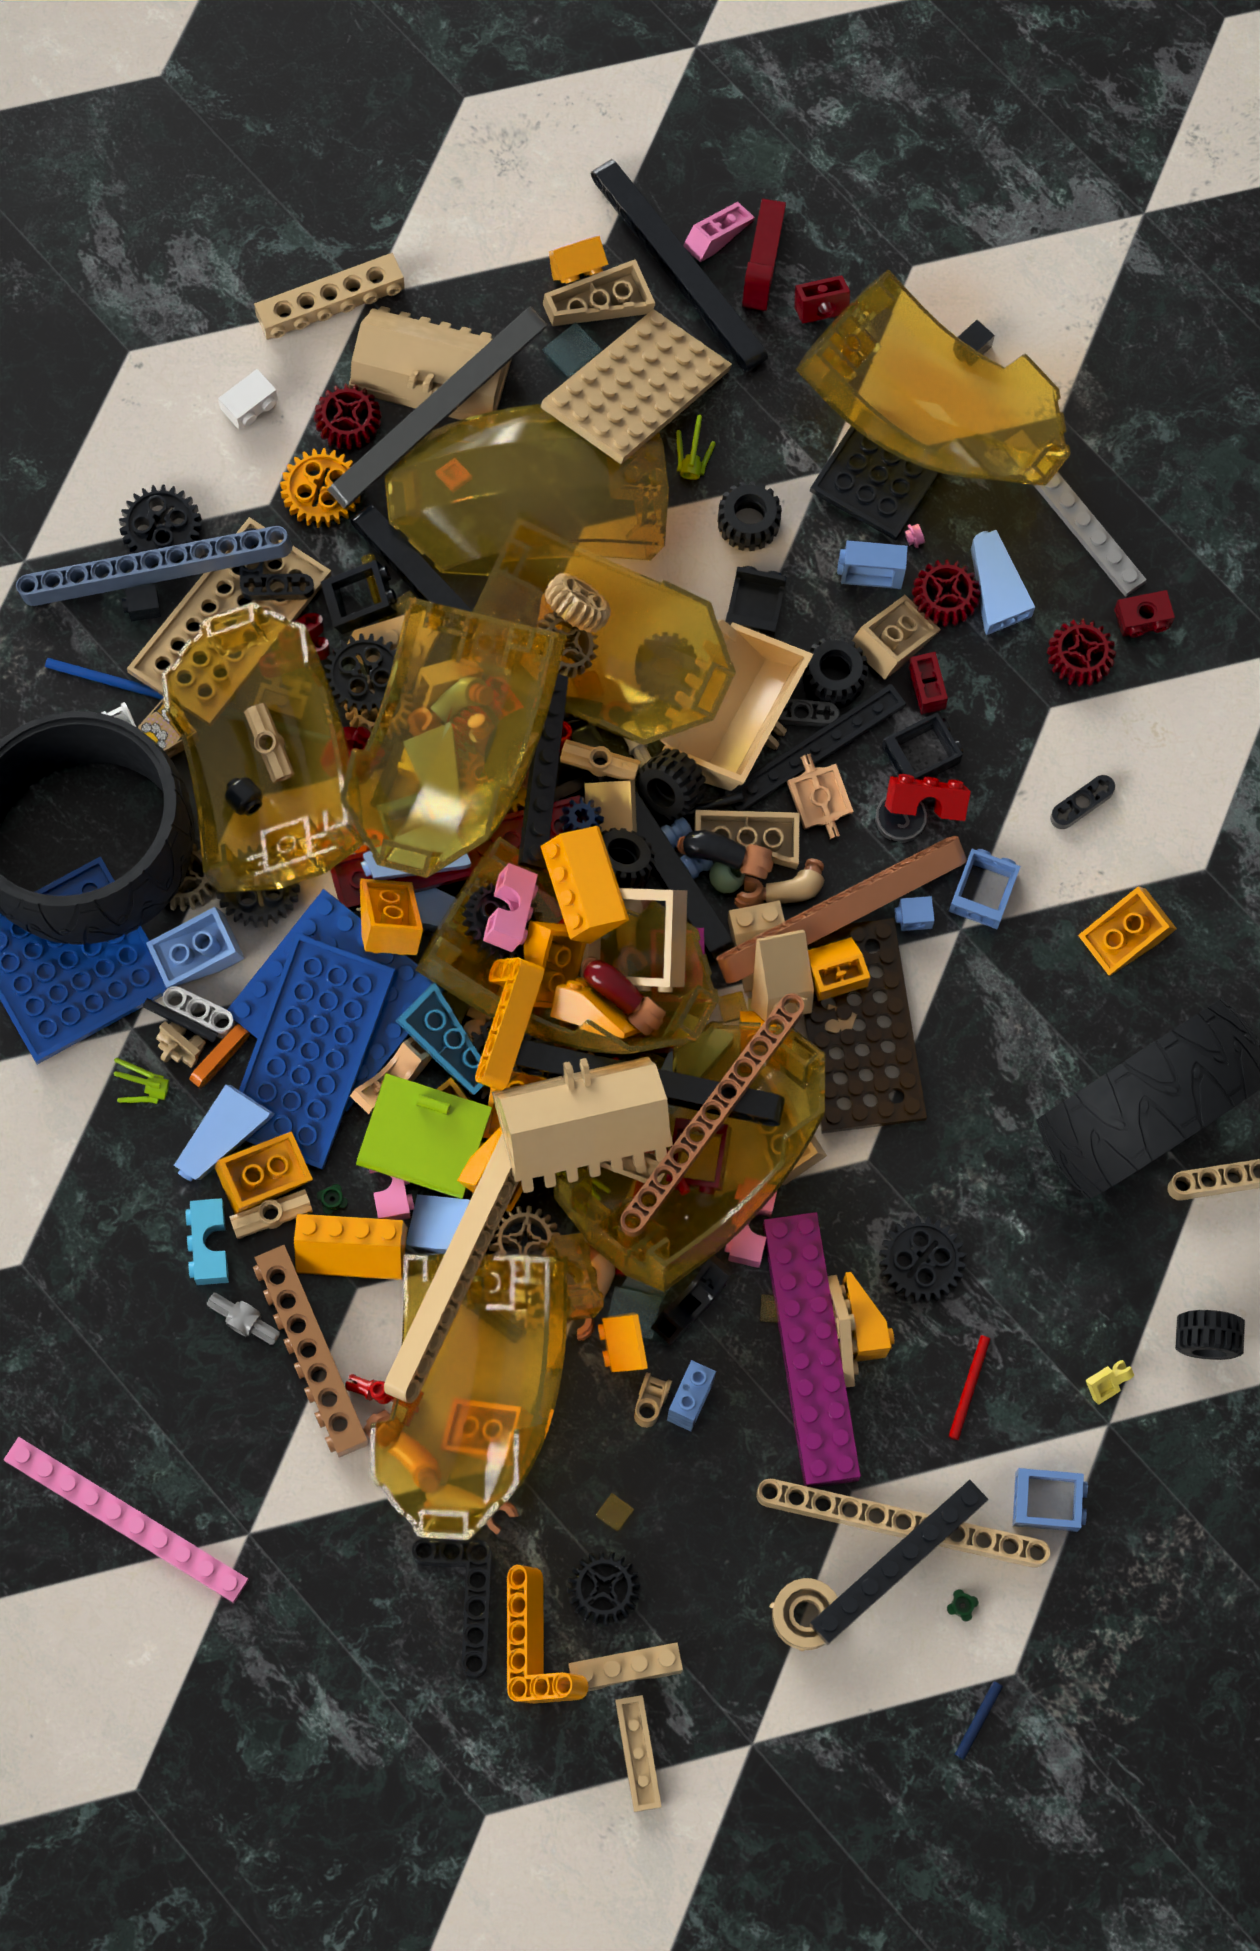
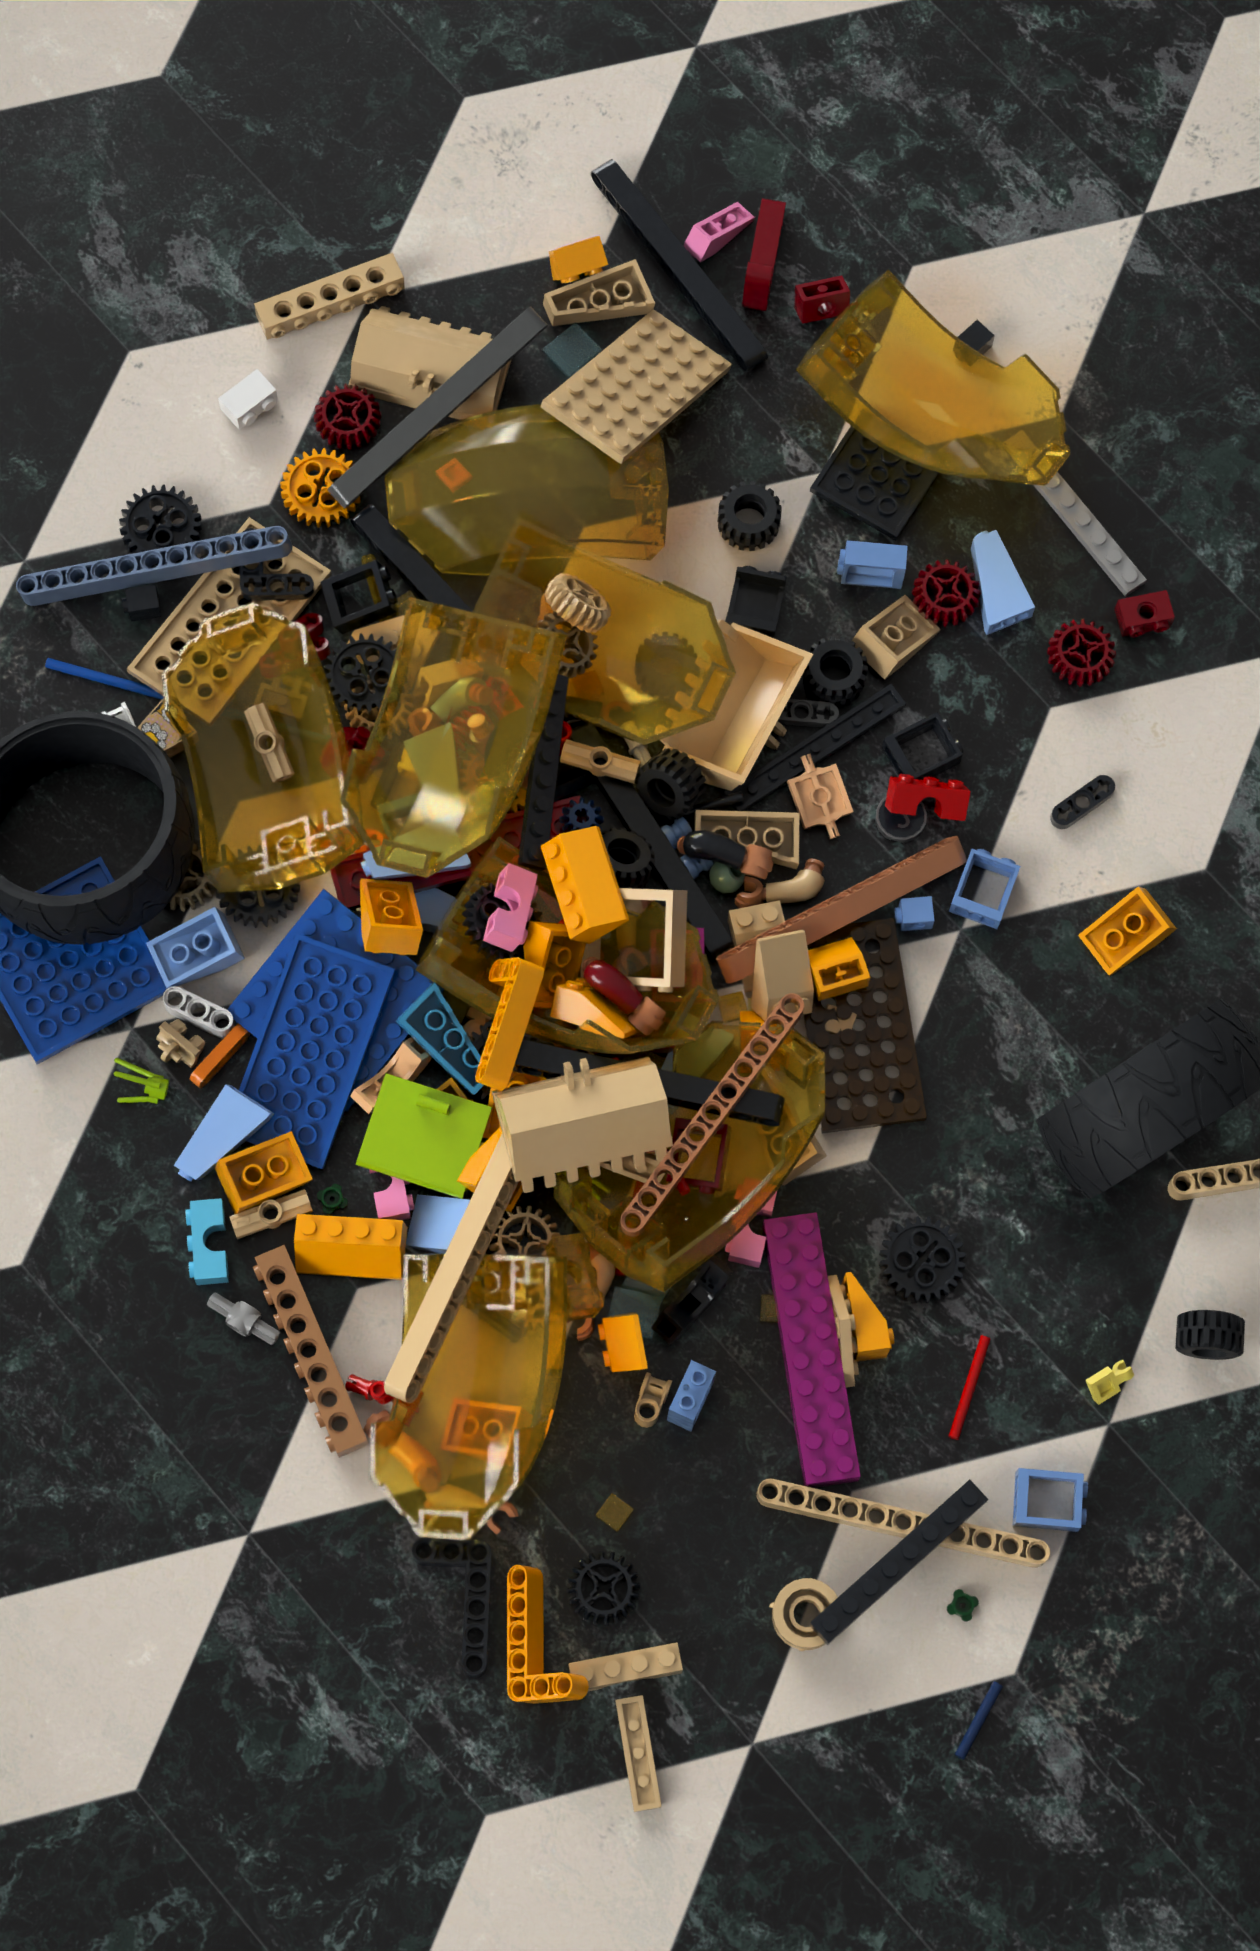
(126, 1520): bright pink plate -> none
(180, 1020): black bar -> none
(243, 796): black head -> none
(616, 802): tan tile -> none
(691, 466): lime plant -> none
(914, 535): bright pink plate -> none
(928, 683): dark red brick -> none

